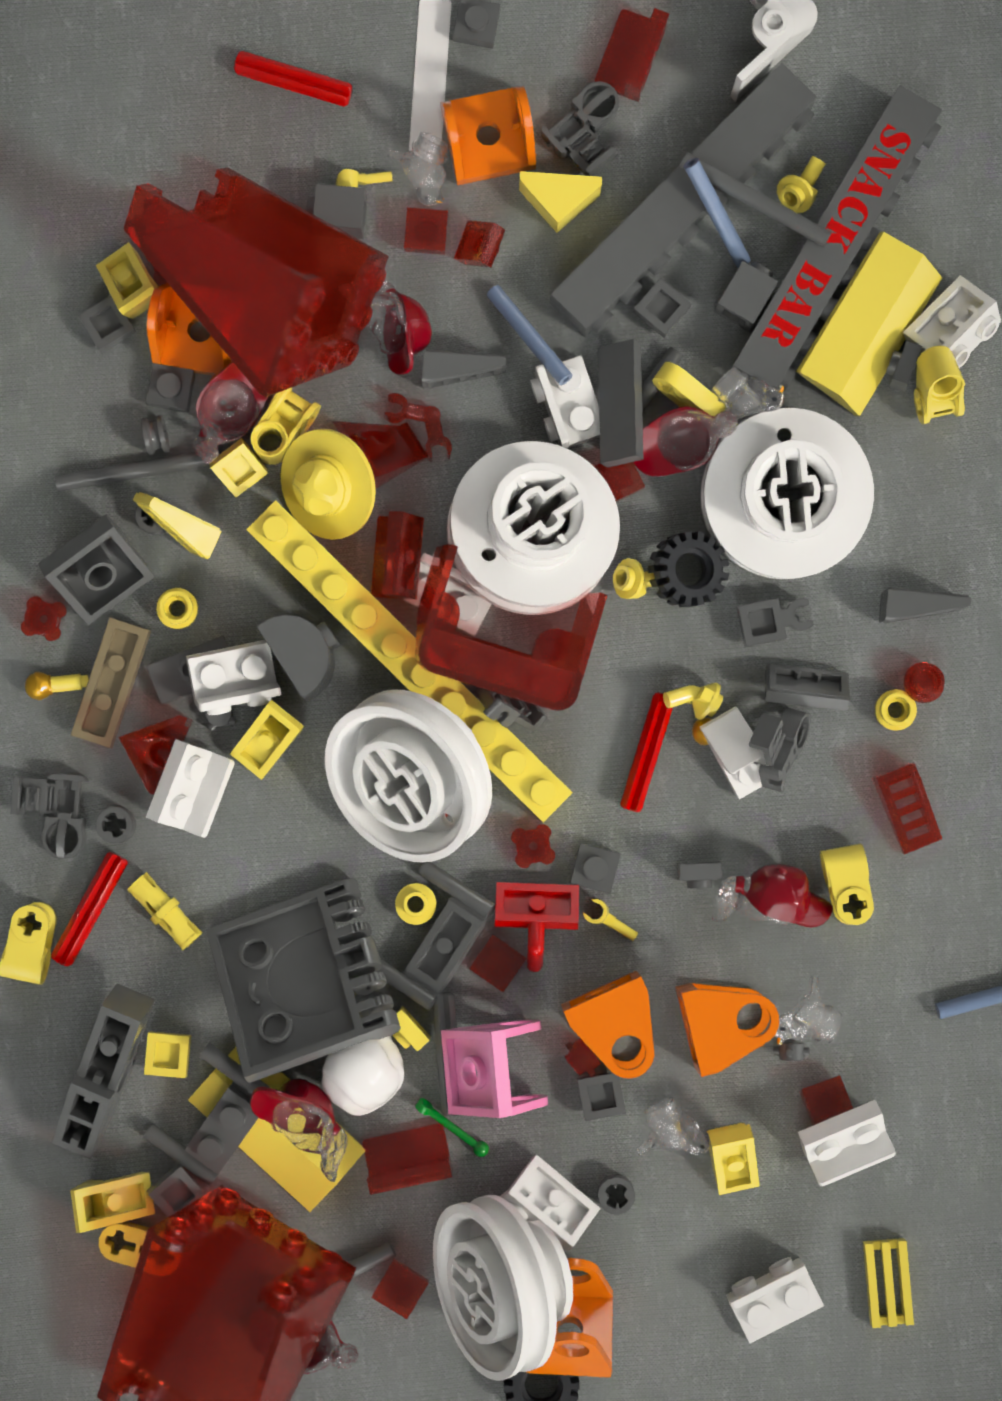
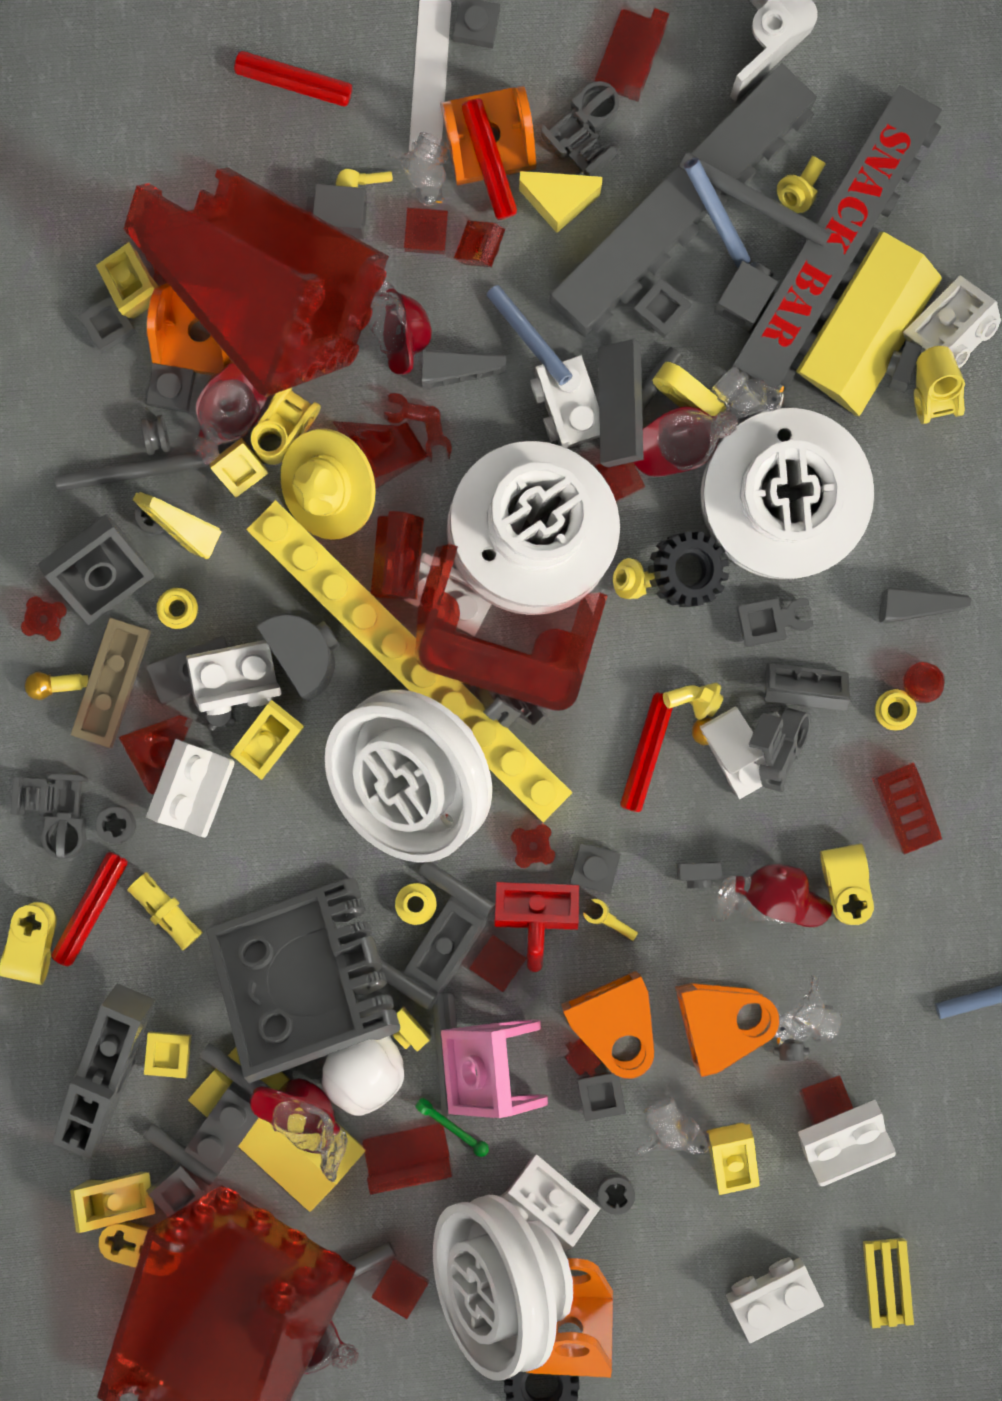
(489, 159): none -> red axle

